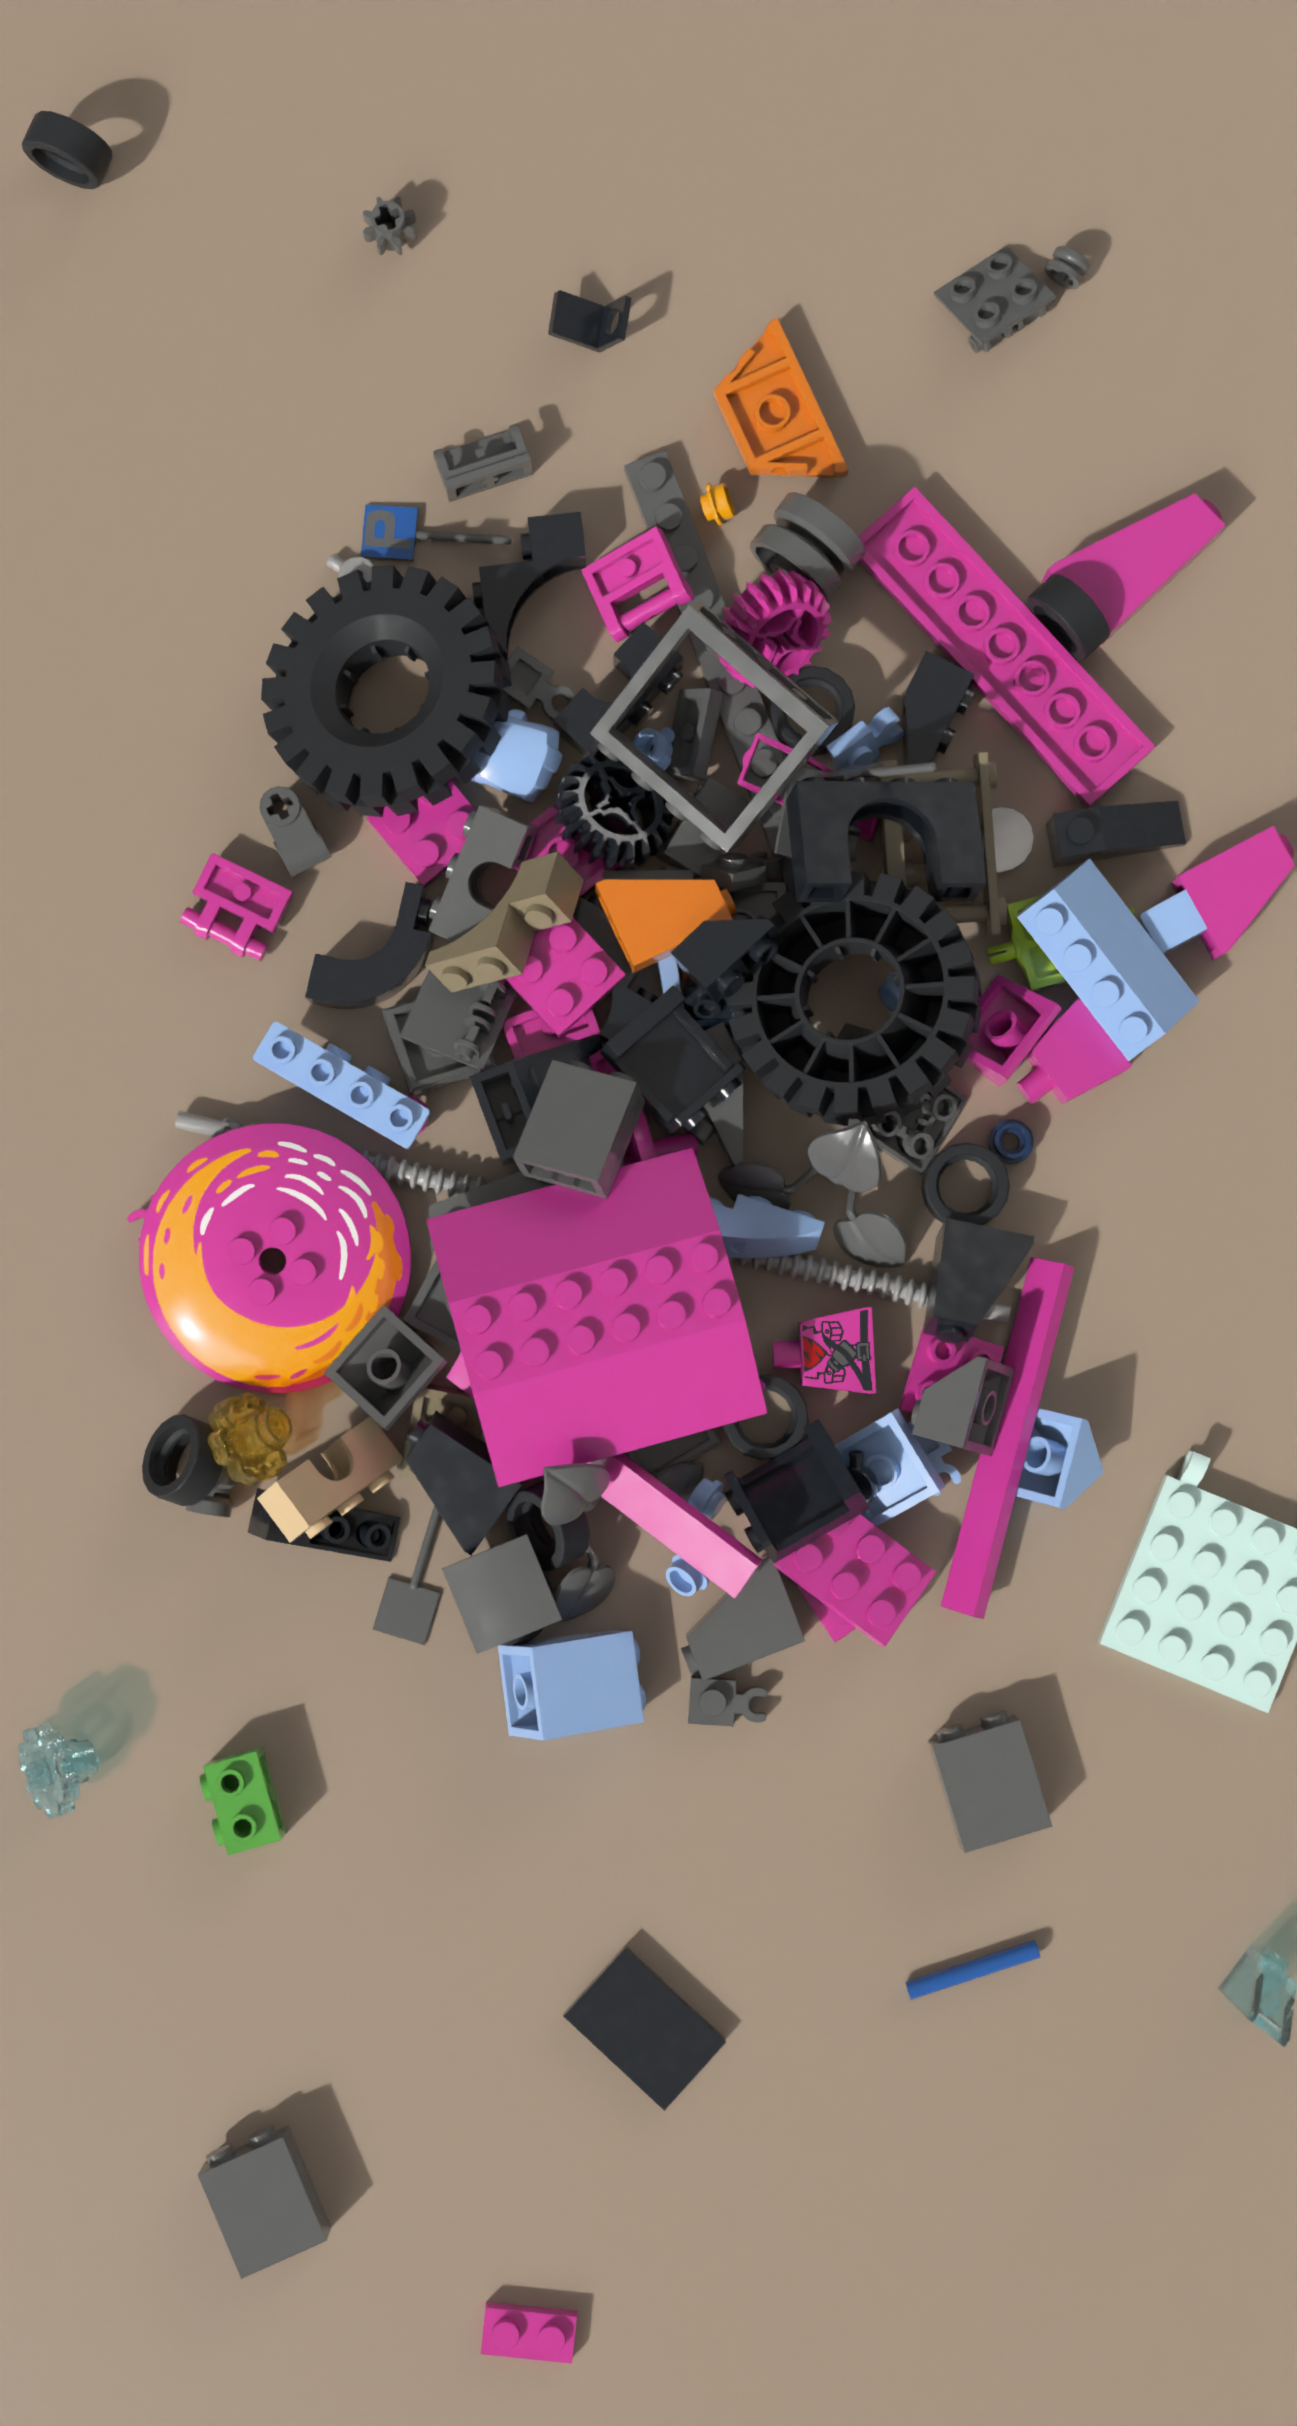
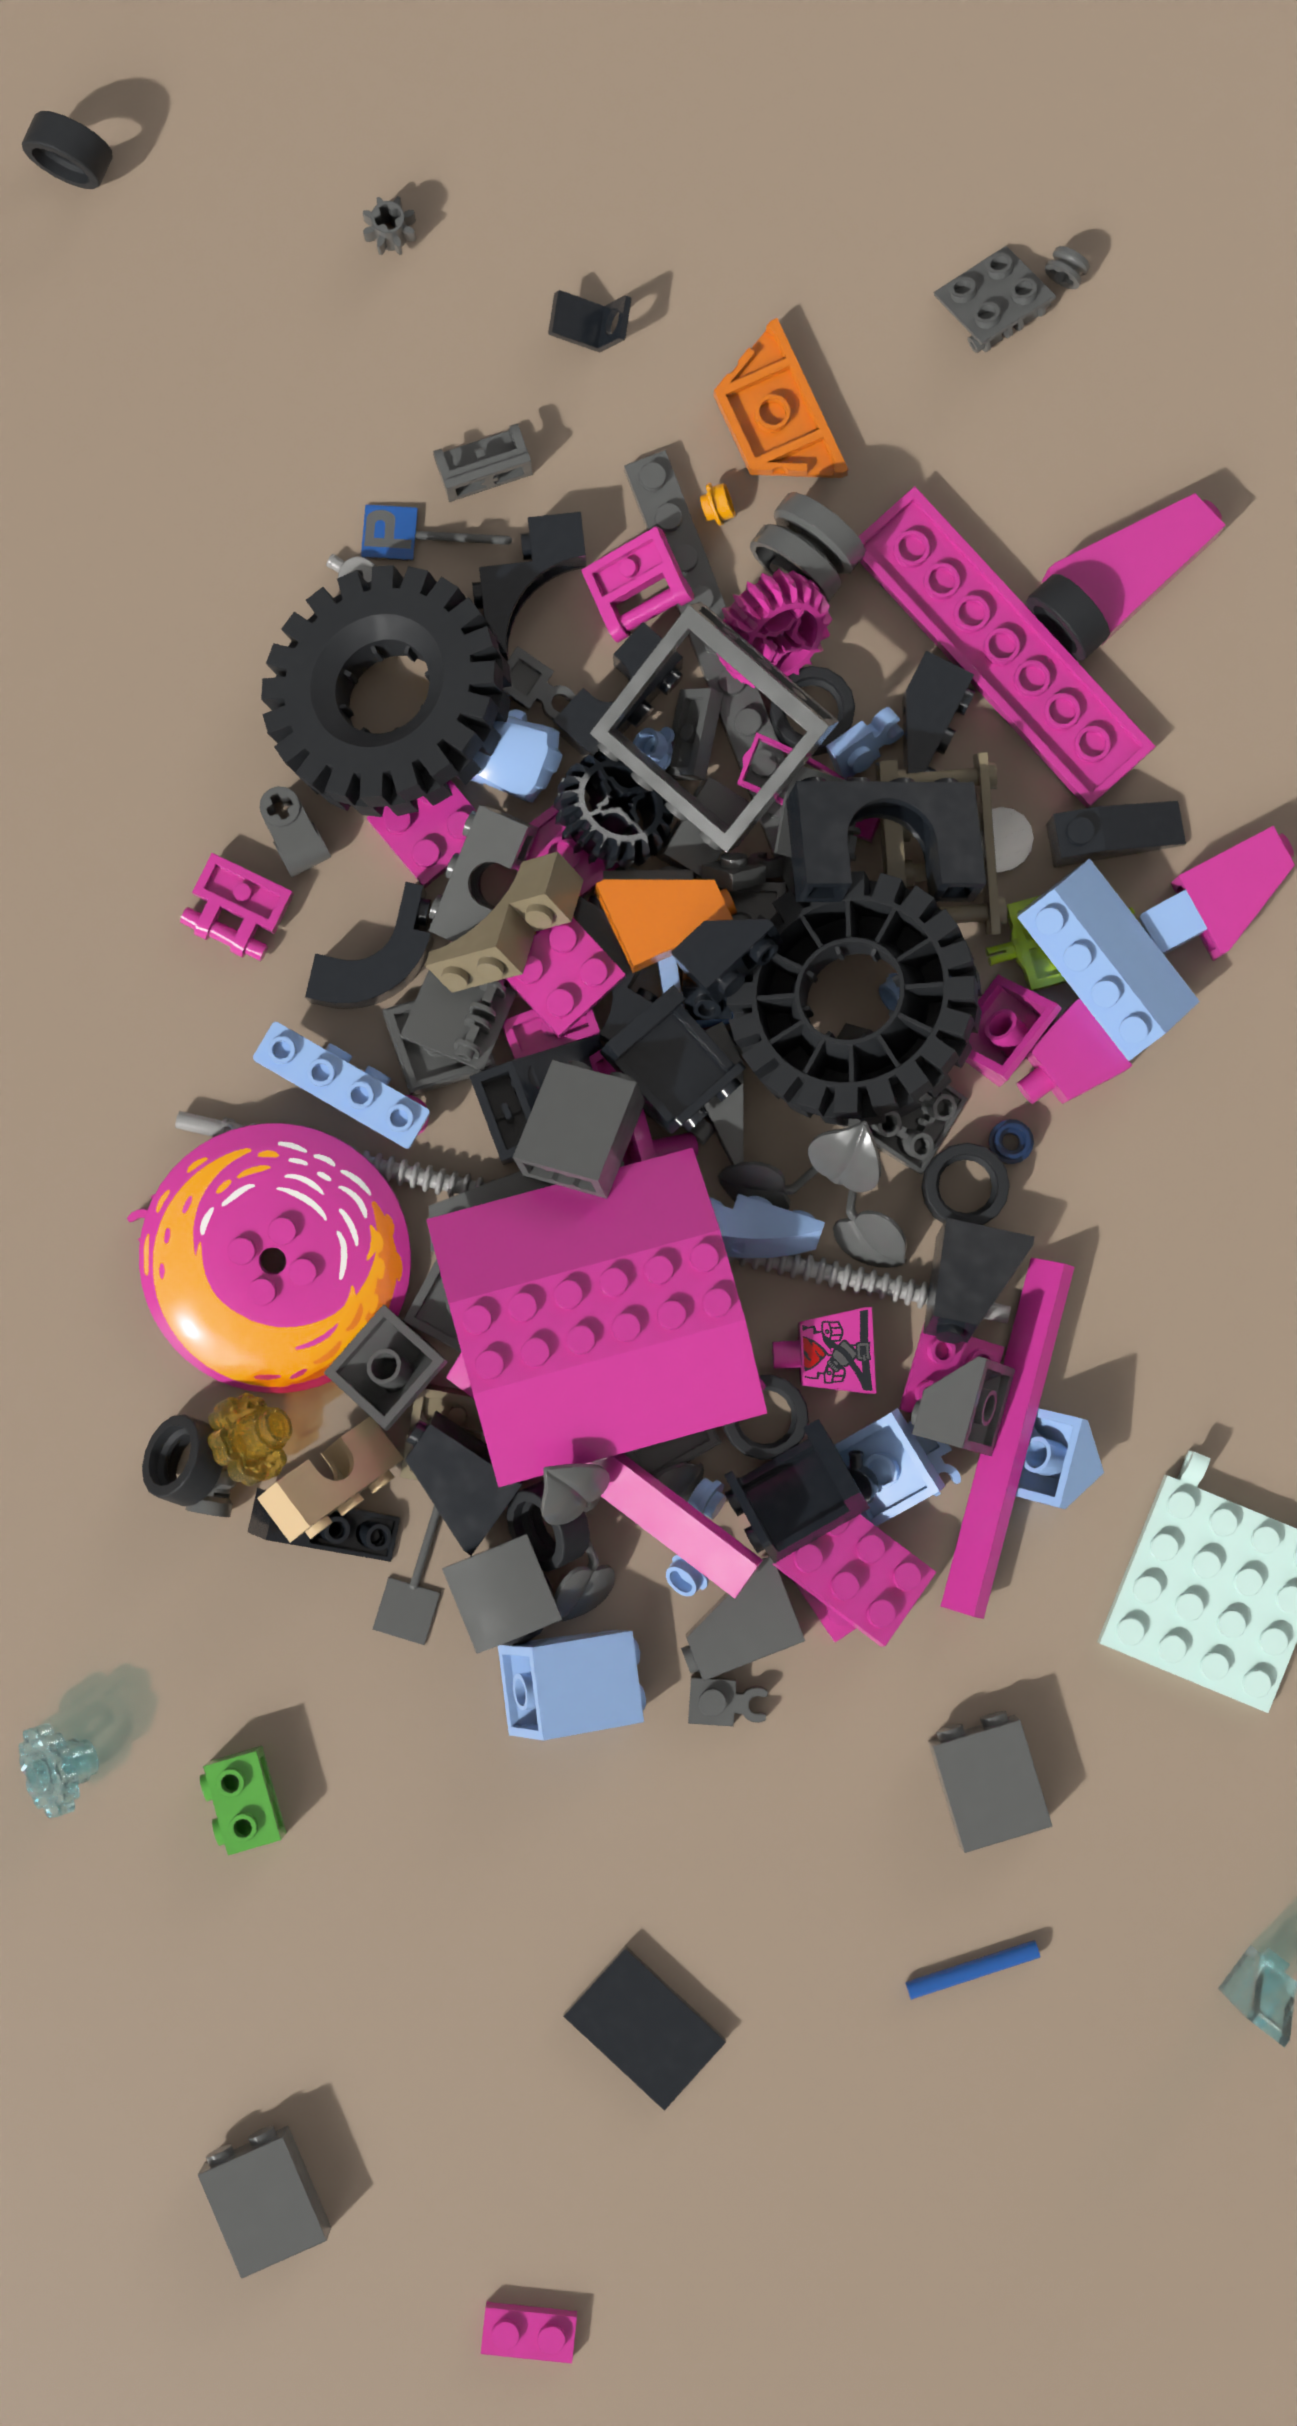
(876, 770): dark grey piece -> none

